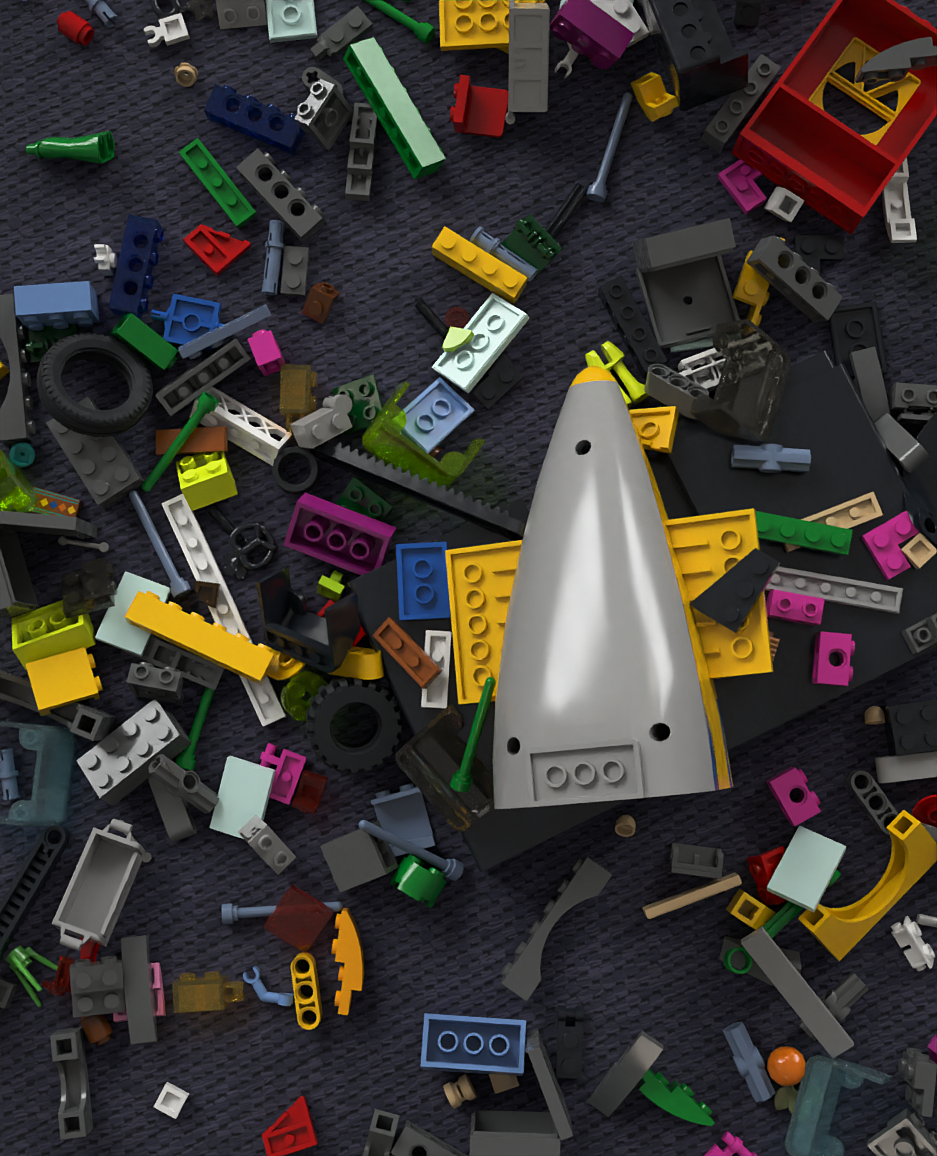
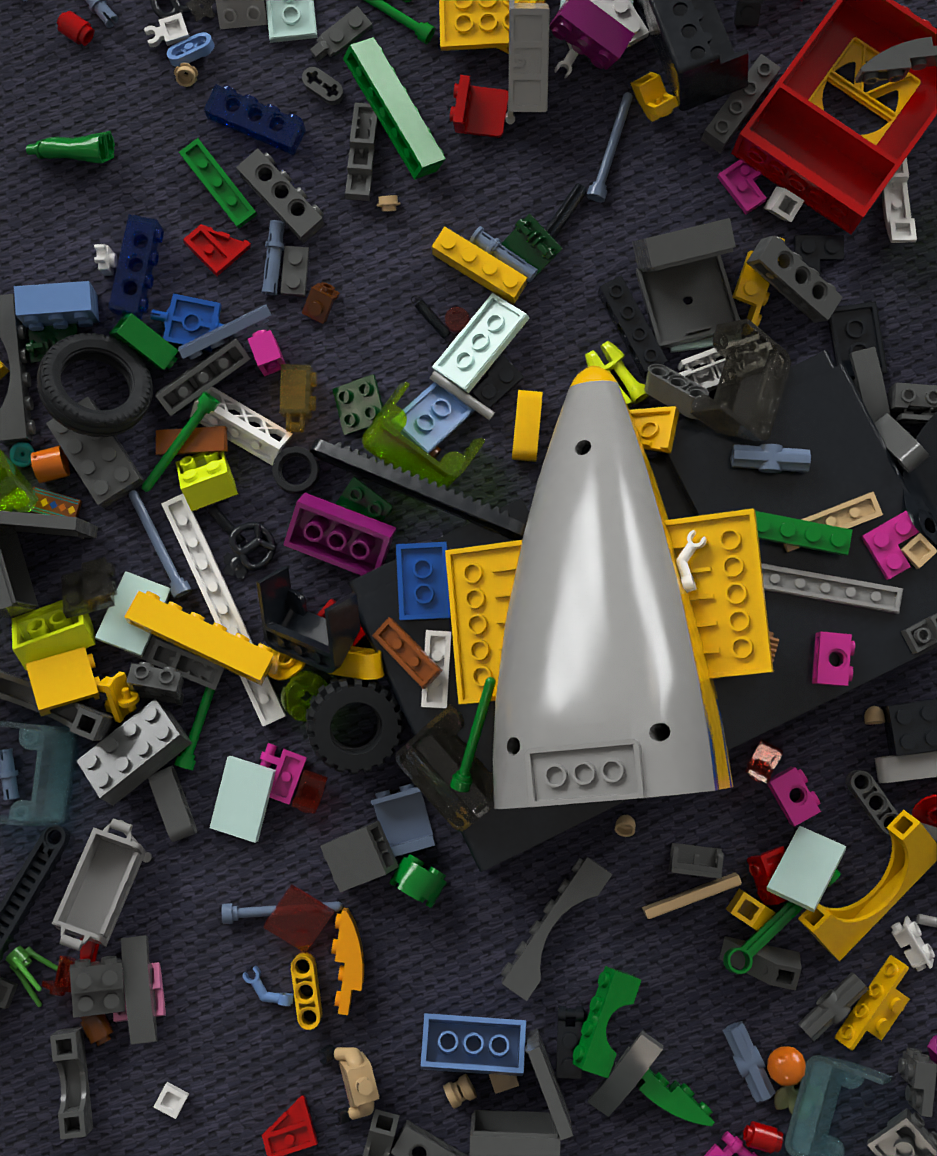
(50, 464): none -> orange piece
(104, 547): light grey hinge -> none
(119, 696): none -> yellow hips
(183, 783): dark grey piece -> none
(190, 49): none -> medium blue plate
(204, 992): clear yellow brick -> none
(207, 592): dark brown tile -> none
(267, 844): light grey hinge -> none
(323, 423): light grey hinge -> none
(324, 113): dark grey plate -> none
(331, 587): lime tile -> none
(358, 1081): none -> tan torso
(388, 203): none -> tan plate
(450, 867): sand blue piece -> none
(456, 338): tile -> none
(462, 395): none -> light grey bar
(527, 425): none -> yellow beam
(613, 992): none -> green arch
(686, 576): none -> white arm
(737, 591): black wing -> none
(763, 761): none -> clear red bracket
(763, 1137): none -> red brick
(794, 607): dark pink brick -> none
(797, 992): light grey tile -> none
(877, 1007): none -> yellow bracket

